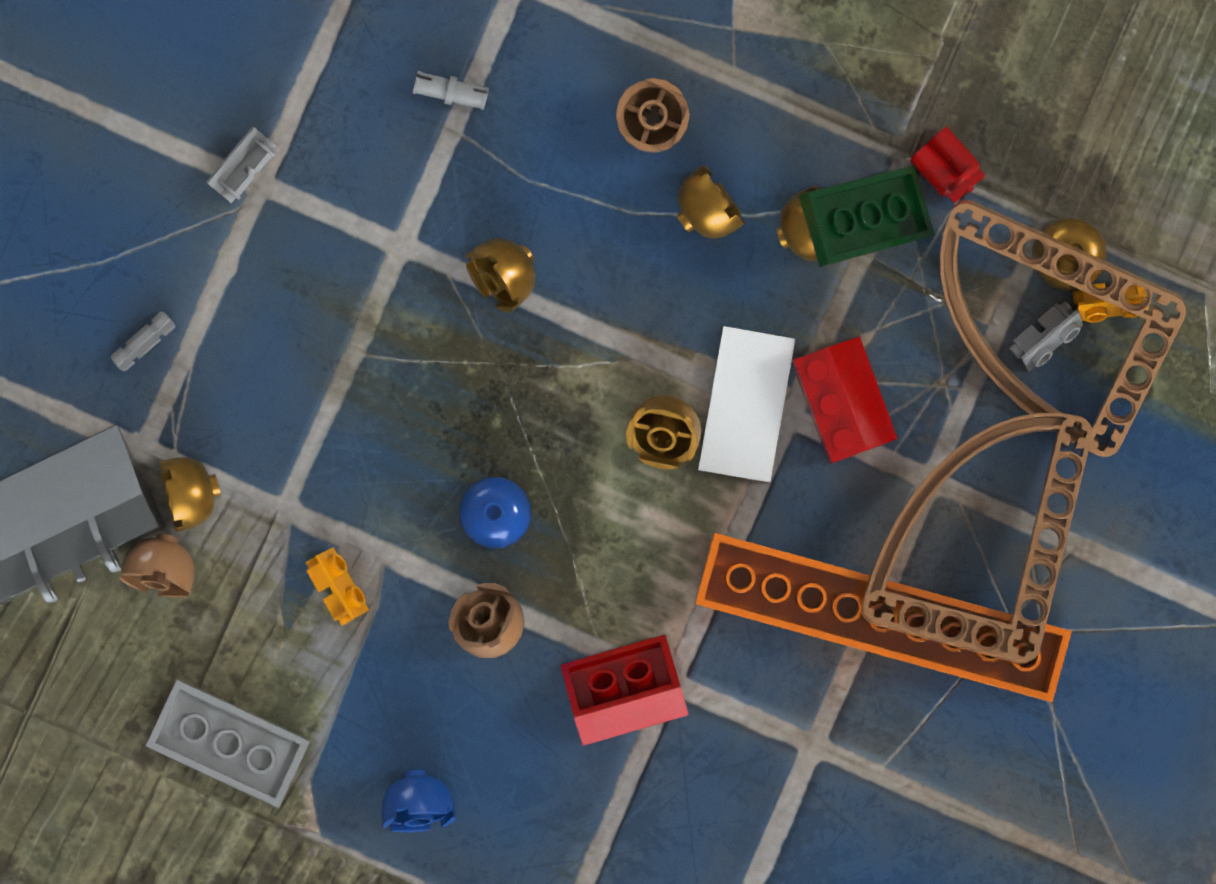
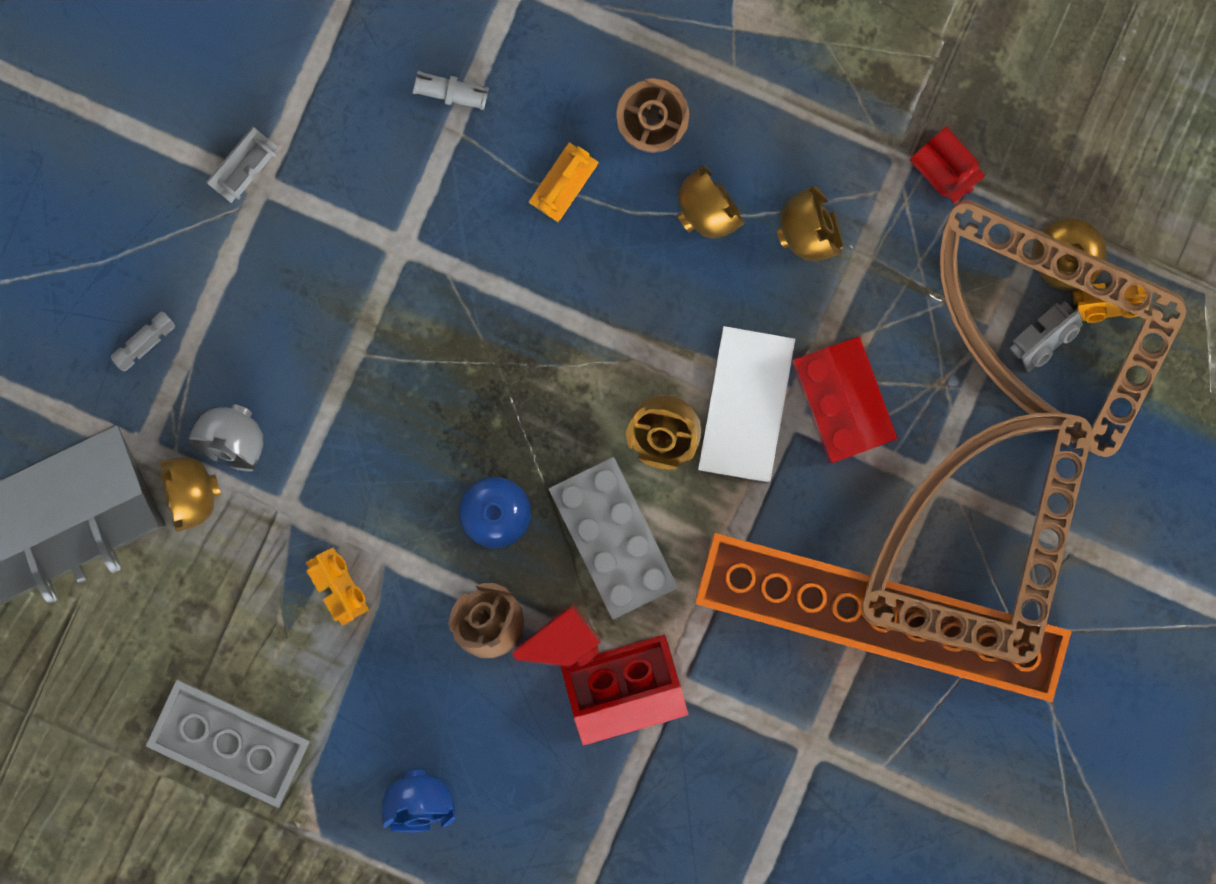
(159, 566): medium nougat cylinder -> none
(228, 435): none -> light grey cylinder
(502, 270): pearl gold cylinder -> none
(561, 641): none -> red slope
(563, 182): none -> light orange hinge
(613, 538): none -> light grey plate
(866, 215): dark green plate -> none

